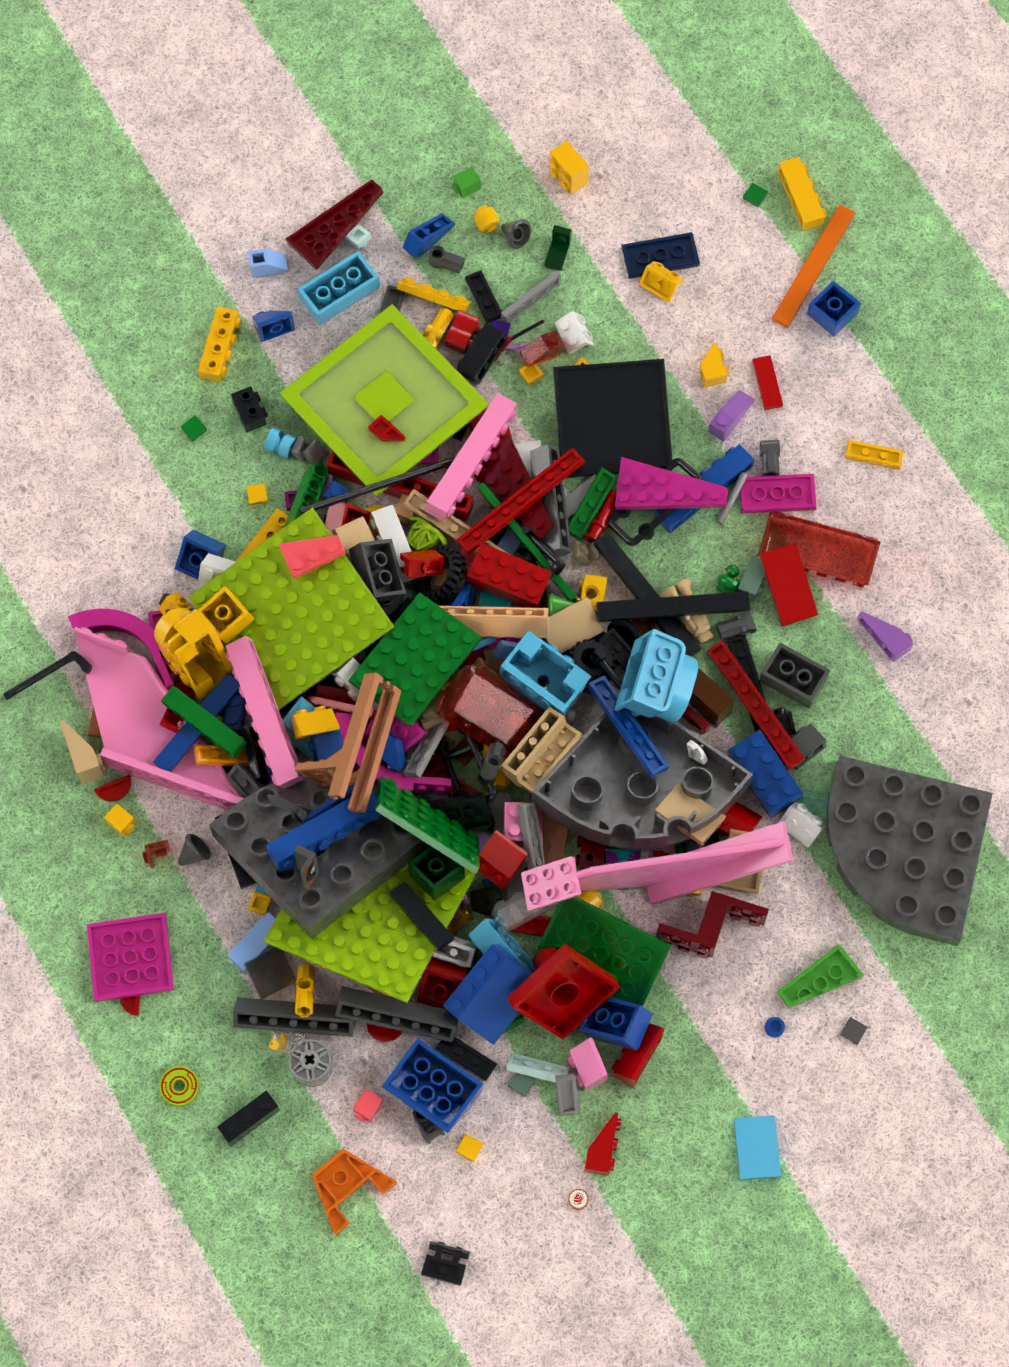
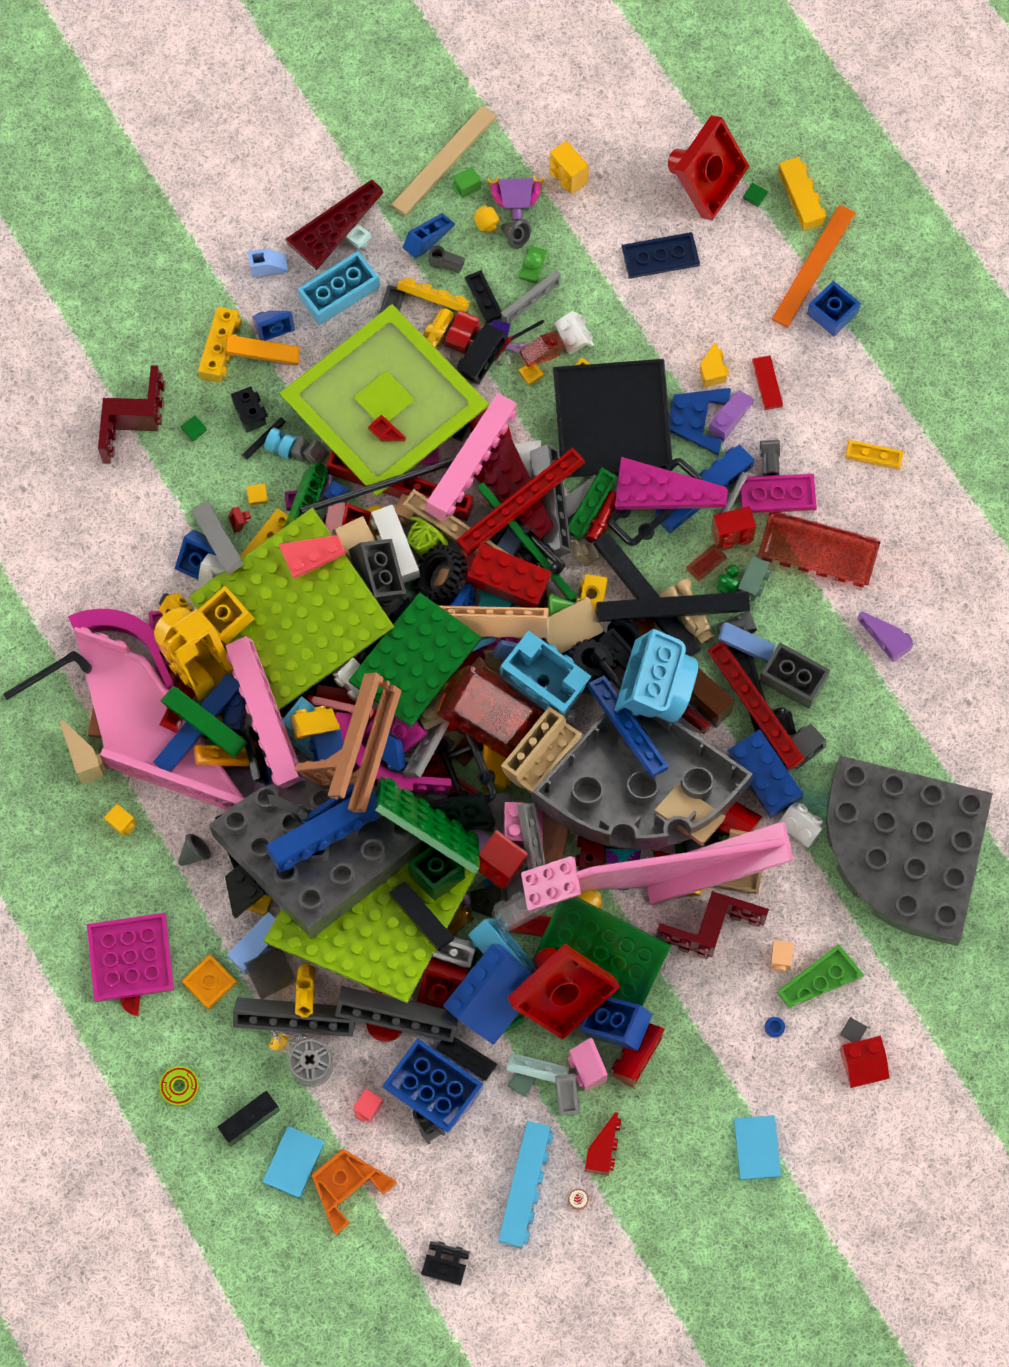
(114, 790): red tile -> none
(131, 414): none -> dark red bracket
(158, 848): clear red bracket -> none
(209, 981): none -> light orange tile
(218, 538): none -> light grey tile
(238, 519): none -> red tile
(242, 890): none -> pearl dark grey wing
(243, 780): dark grey panel -> none
(259, 442): none -> black bar
(262, 350): none -> light orange tile
(293, 1162): none -> medium azure tile
(307, 865): dark grey panel -> none
(422, 563): red hinge -> none
(443, 161): none -> tan tile
(469, 1147): yellow tile -> none
(492, 761): dark grey piece -> none
(516, 194): none -> medium lavender torso
(524, 1185): none -> medium azure brick
(533, 264): none -> bright green tile
(559, 247): dark green bracket -> none
(660, 281): yellow bracket -> none
(689, 416): none -> blue wing
(696, 753): white tile -> none
(706, 562): none -> clear red tile
(709, 167): none -> red piece
(733, 528): none -> red brick
(746, 642): none -> medium blue tile
(781, 955): none -> light nougat brick
(788, 584): red tile -> none
(865, 1061): none -> red slope

